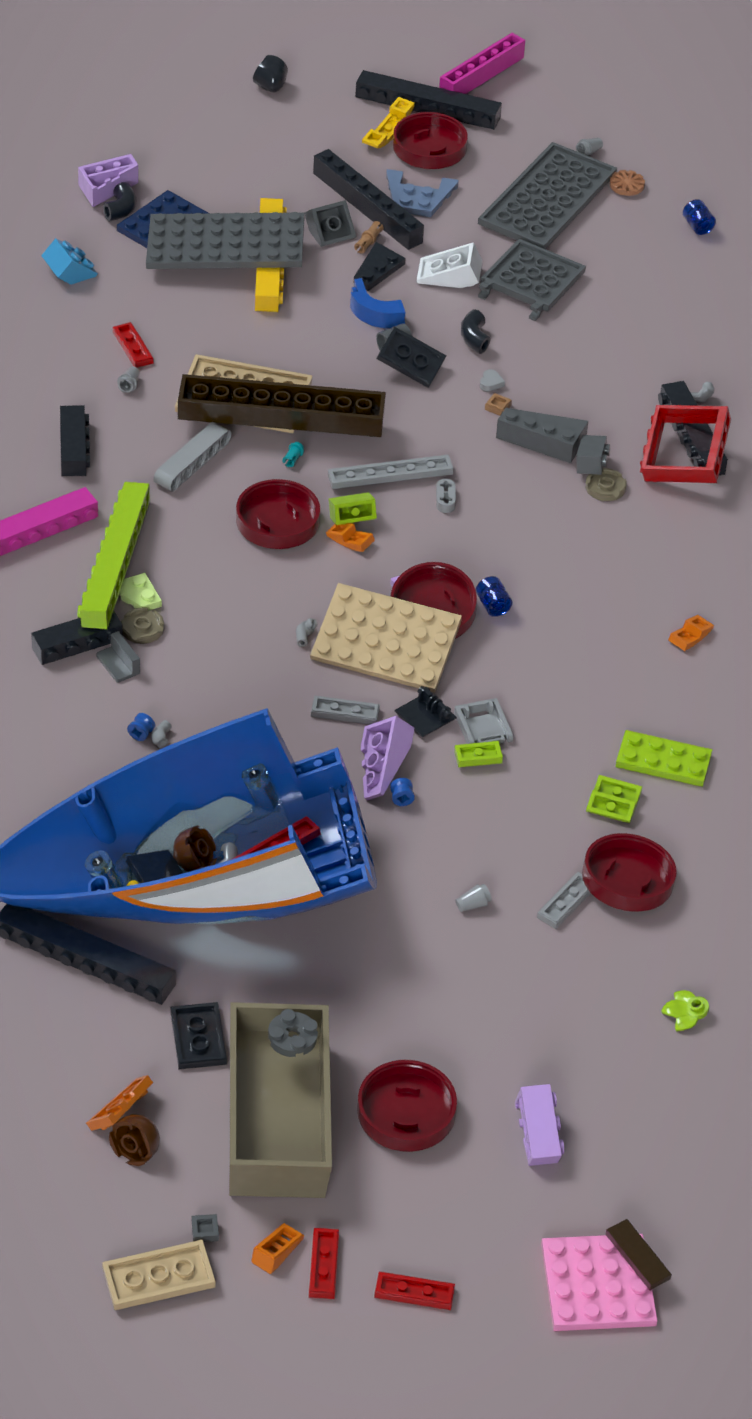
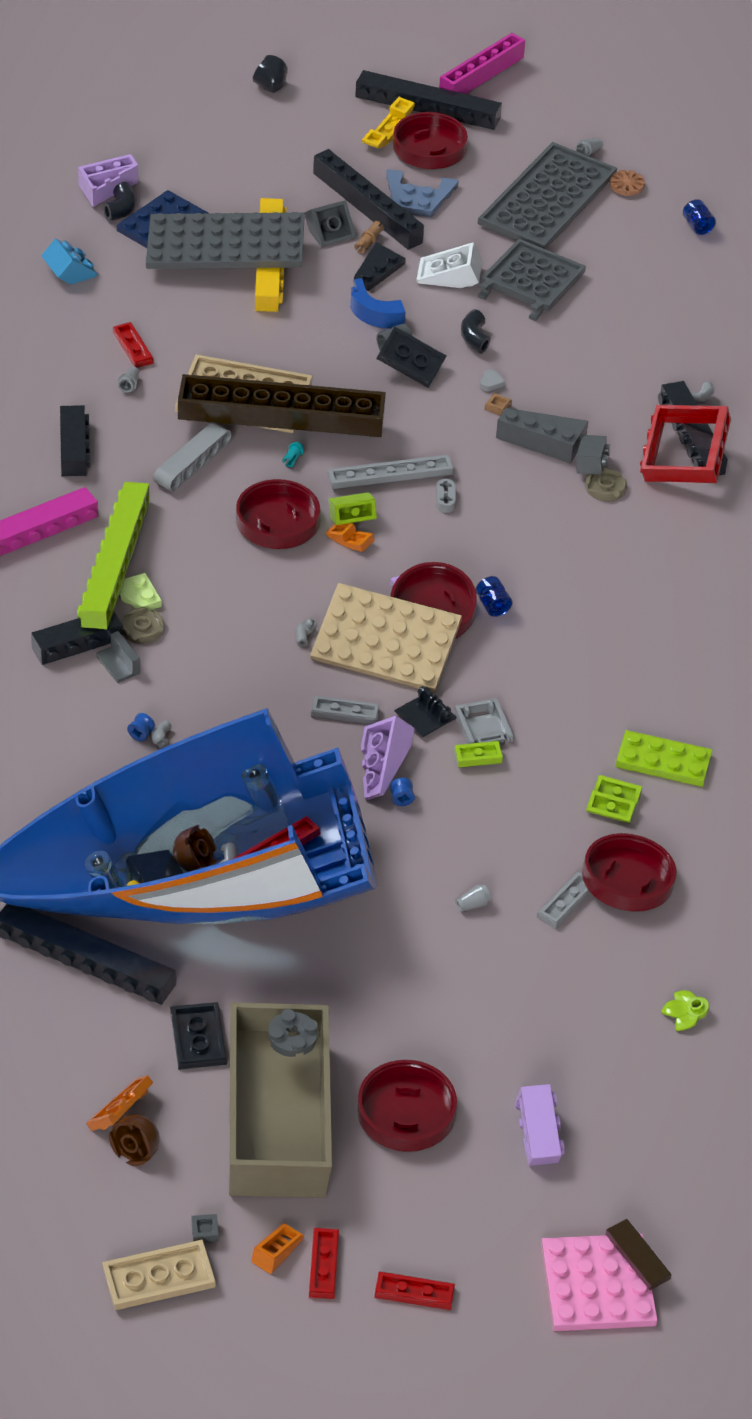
(692, 632): orange slope -> none

